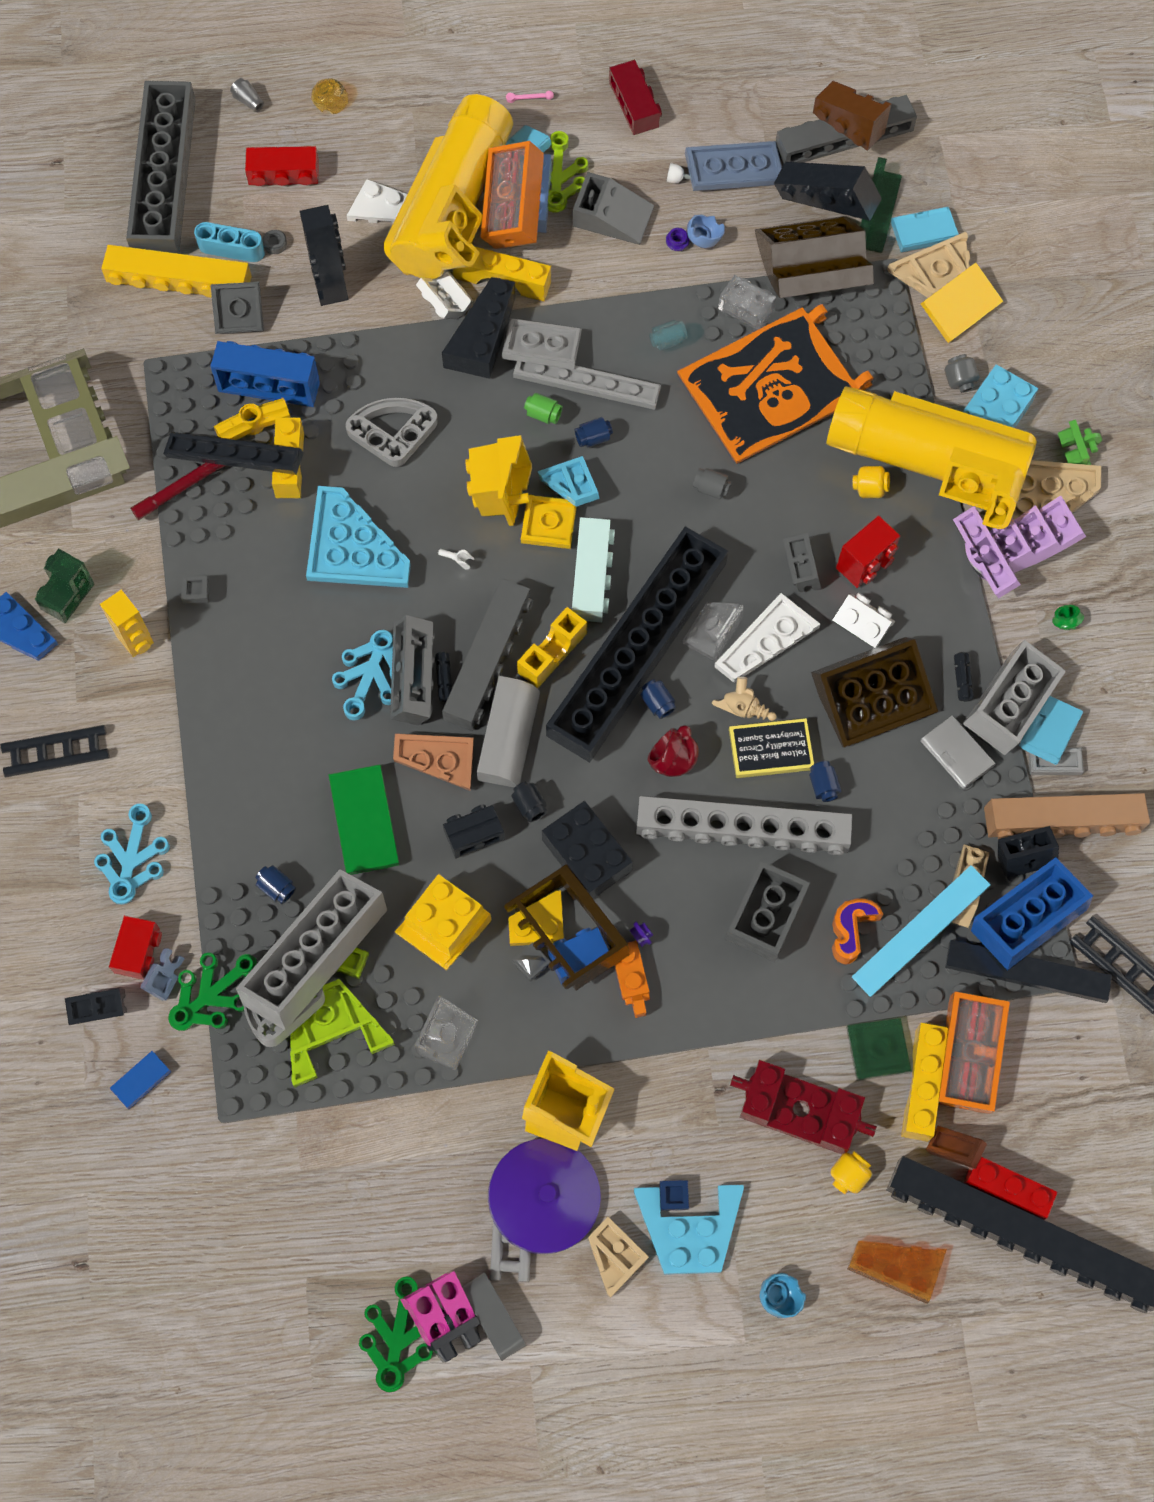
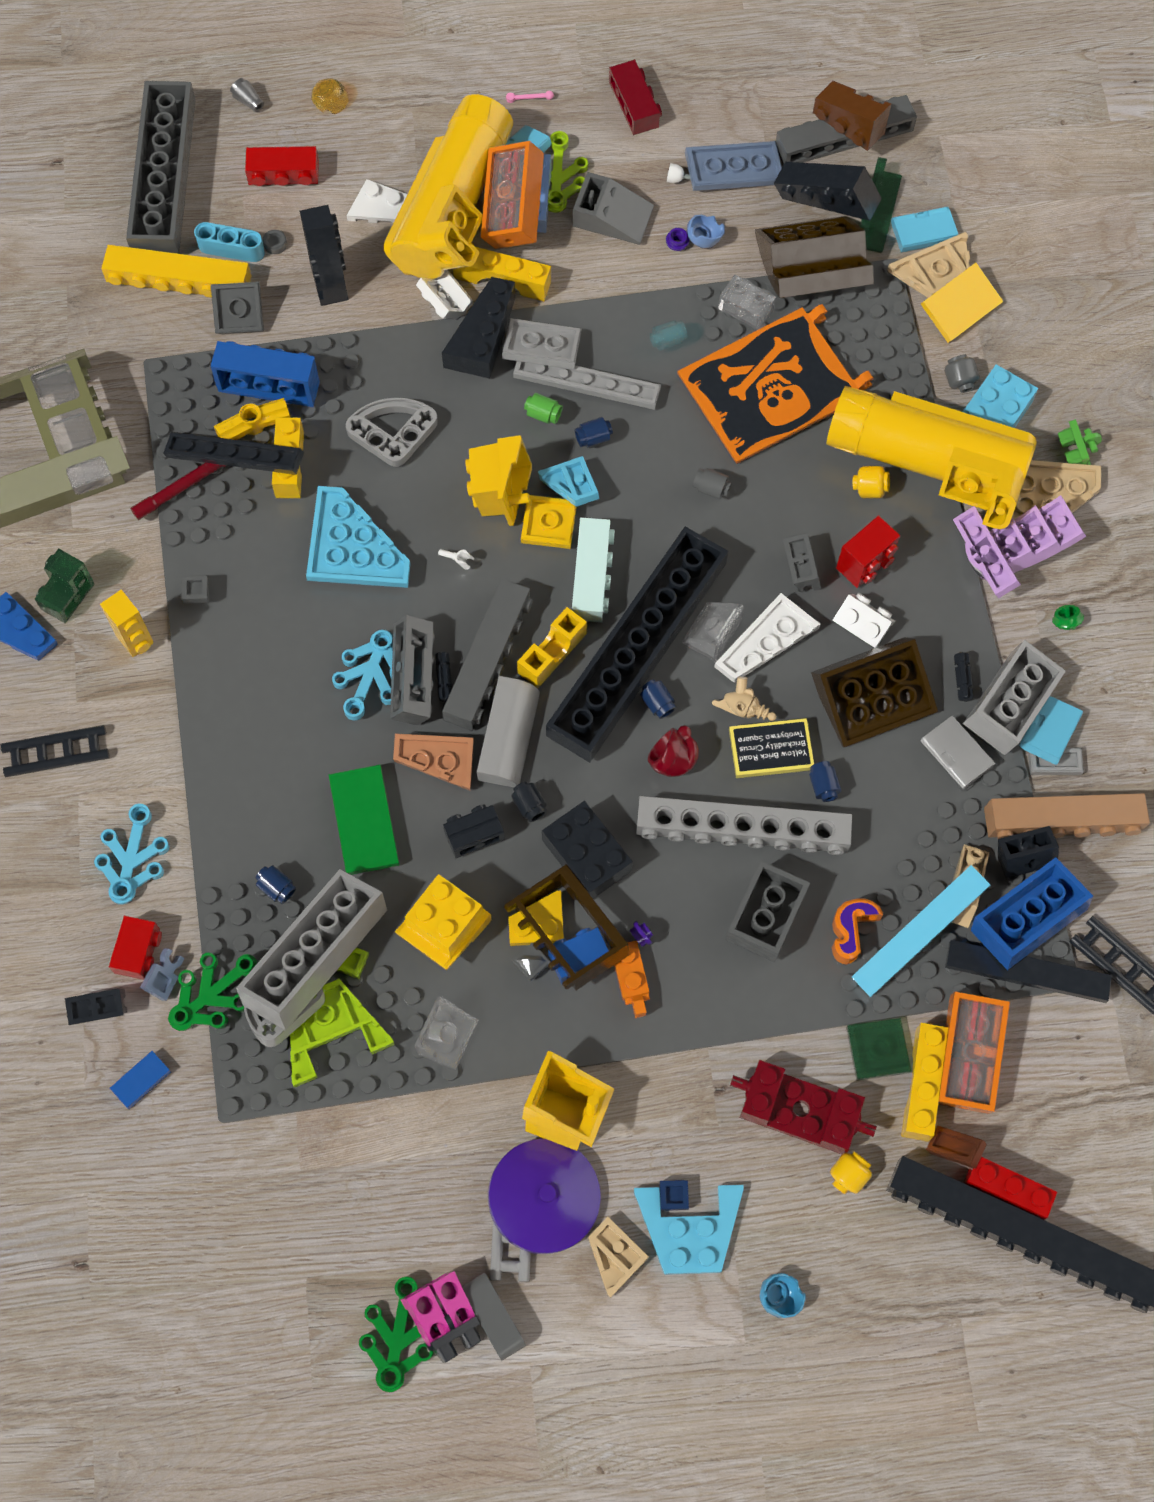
(898, 1267): clear orange wing -> none

